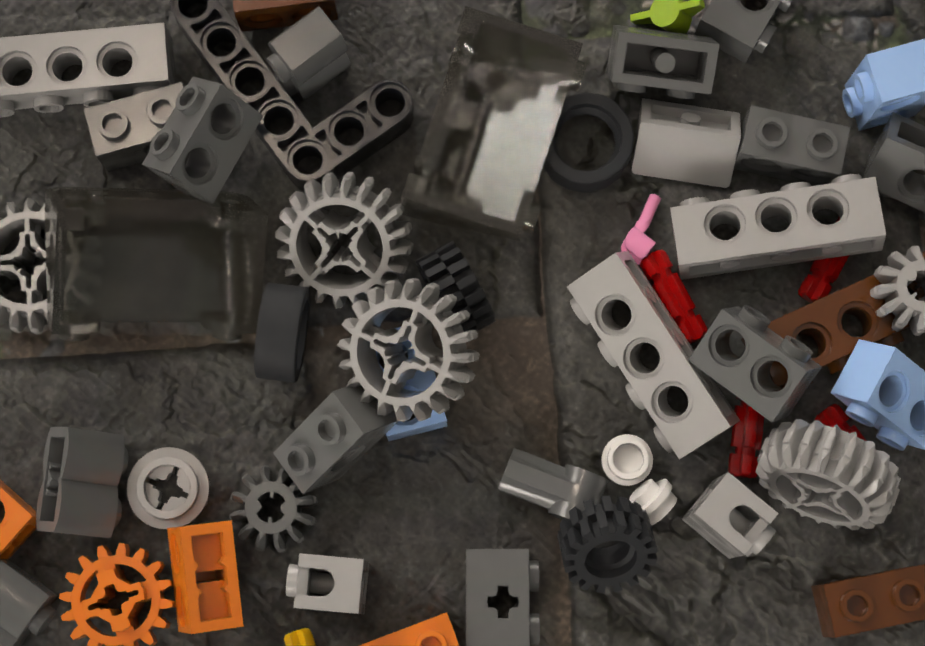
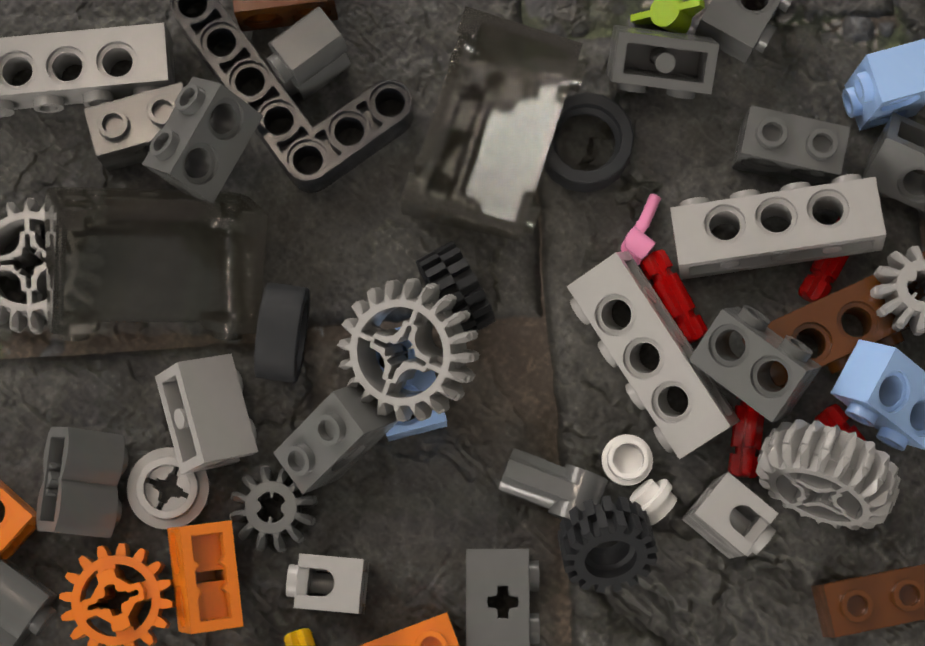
(206, 413): none -> light grey brick
(329, 226): light grey gear -> none
(686, 143): light grey panel -> none

